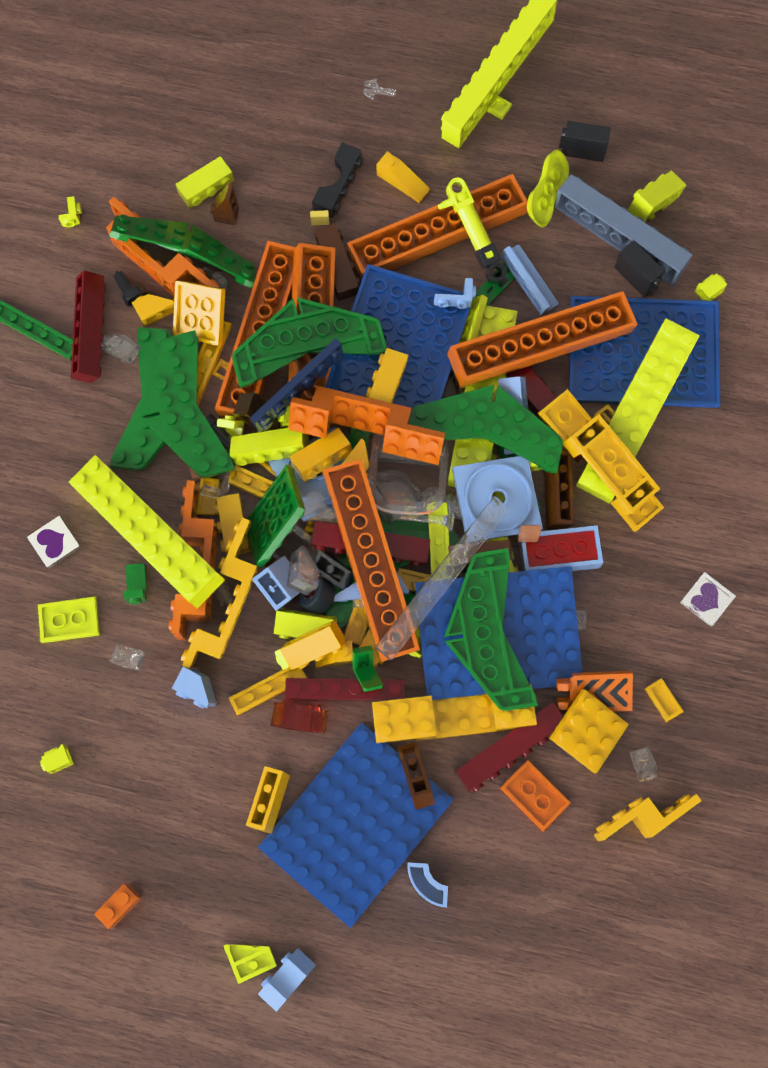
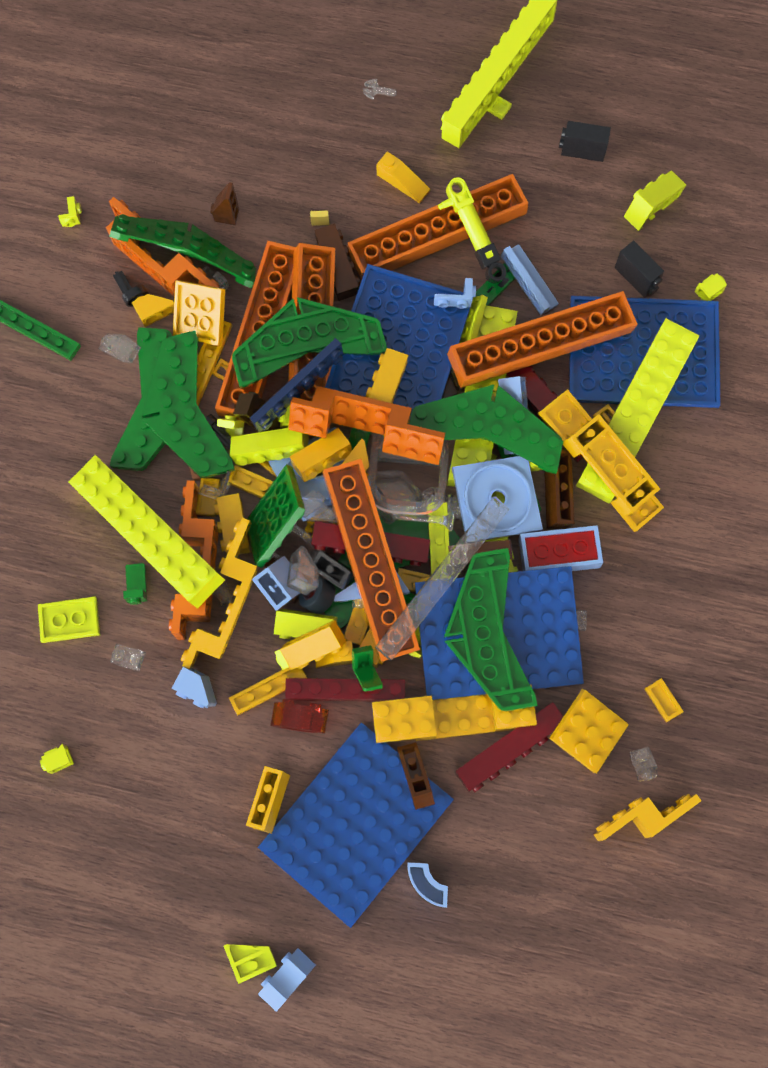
(53, 542): tile -> none
(88, 327): dark red brick -> none
(118, 906): orange brick -> none
(204, 182): neon yellow brick -> none
(329, 198): black arch -> none
(529, 533): nougat tile -> none
(535, 795): orange tile -> none
(543, 197): neon yellow plate -> none
(610, 688): orange tile -> none
(620, 227): sand blue brick -> none
(708, 599): clear tile -> none

